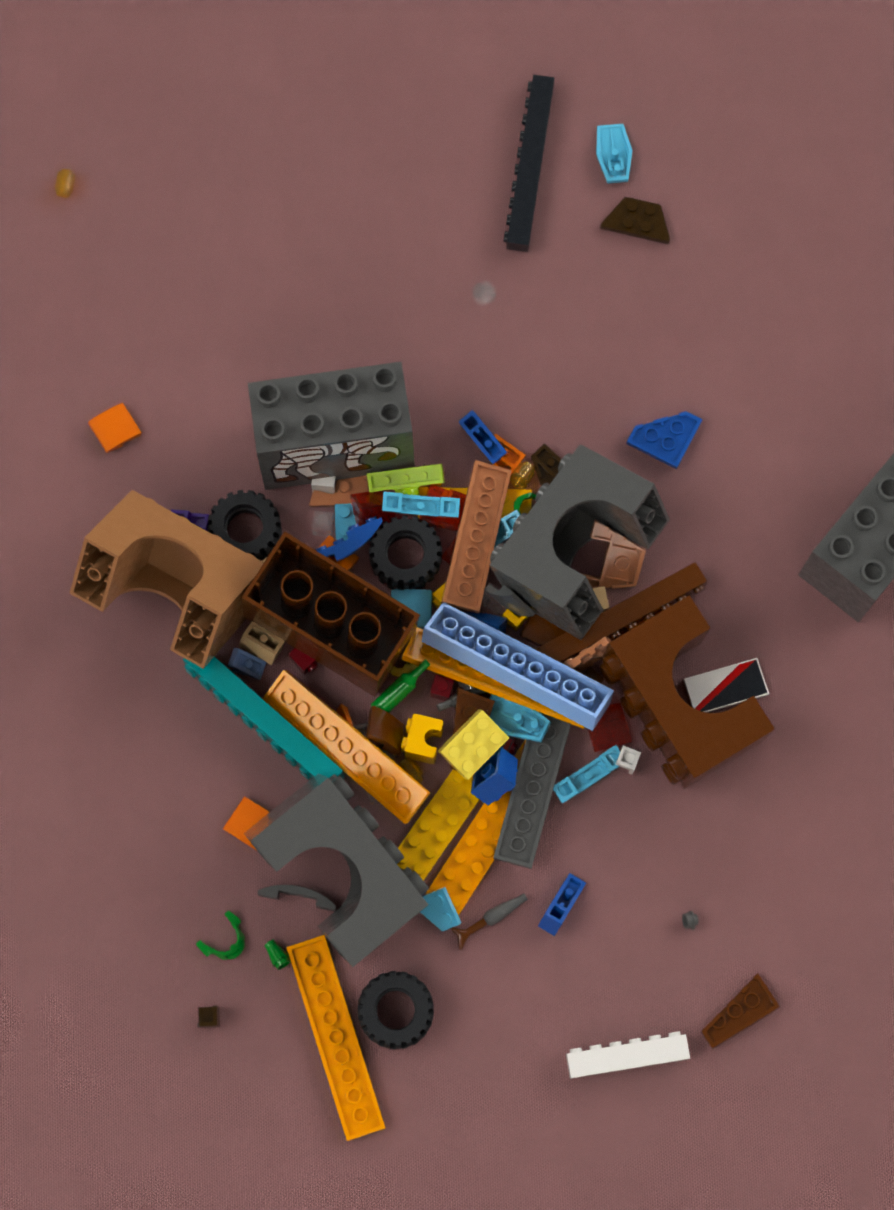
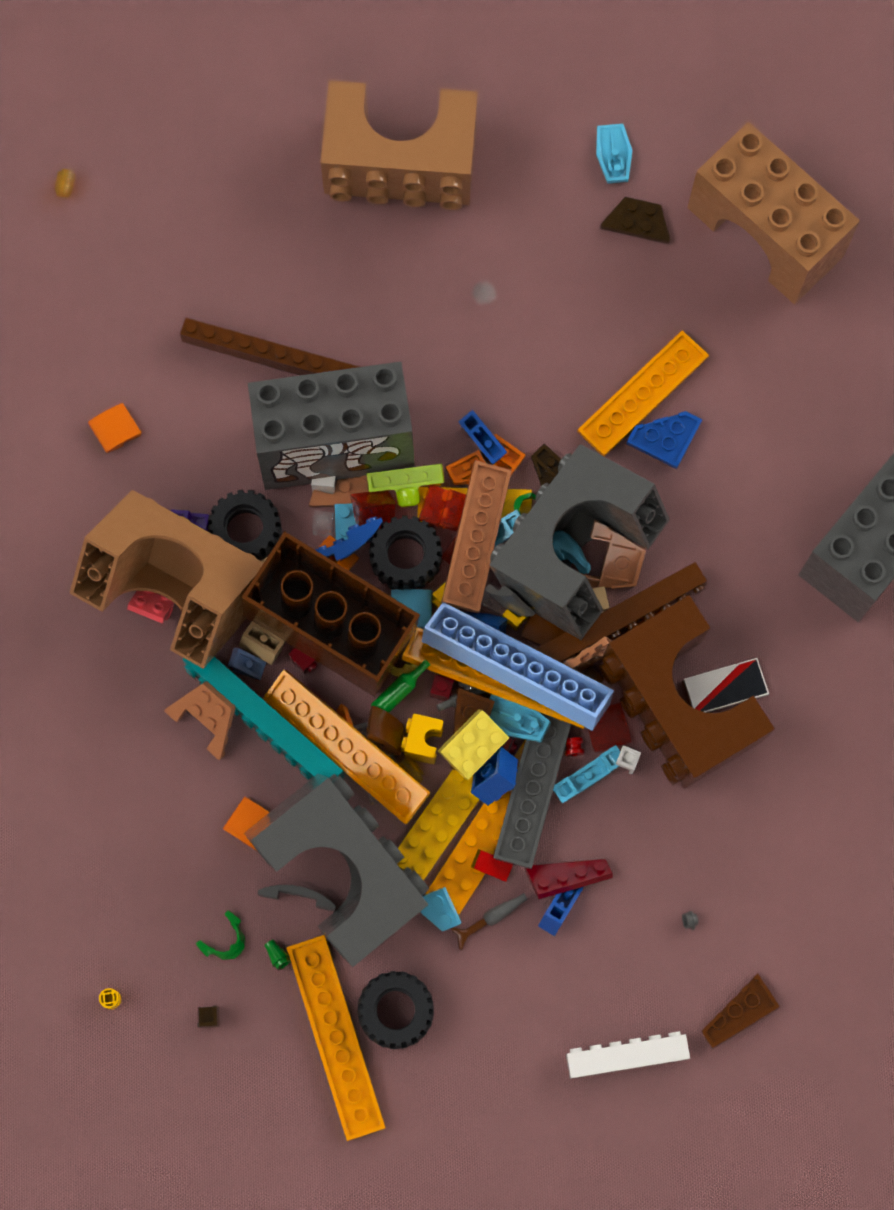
(113, 999): none -> yellow wheel
(151, 605): none -> coral plate
(211, 710): none -> nougat wing
(257, 349): none -> reddish brown brick
(416, 170): none -> medium nougat arch
(420, 505): medium azure slope -> none
(461, 470): none -> orange wing
(487, 864): none -> red tile
(522, 475): clear yellow brick -> none
(530, 163): black brick -> none
(566, 876): none -> dark red wing
(567, 548): none -> medium azure piece
(574, 747): none -> red wheel
(642, 393): none -> light orange plate
(778, 205): none -> medium nougat arch

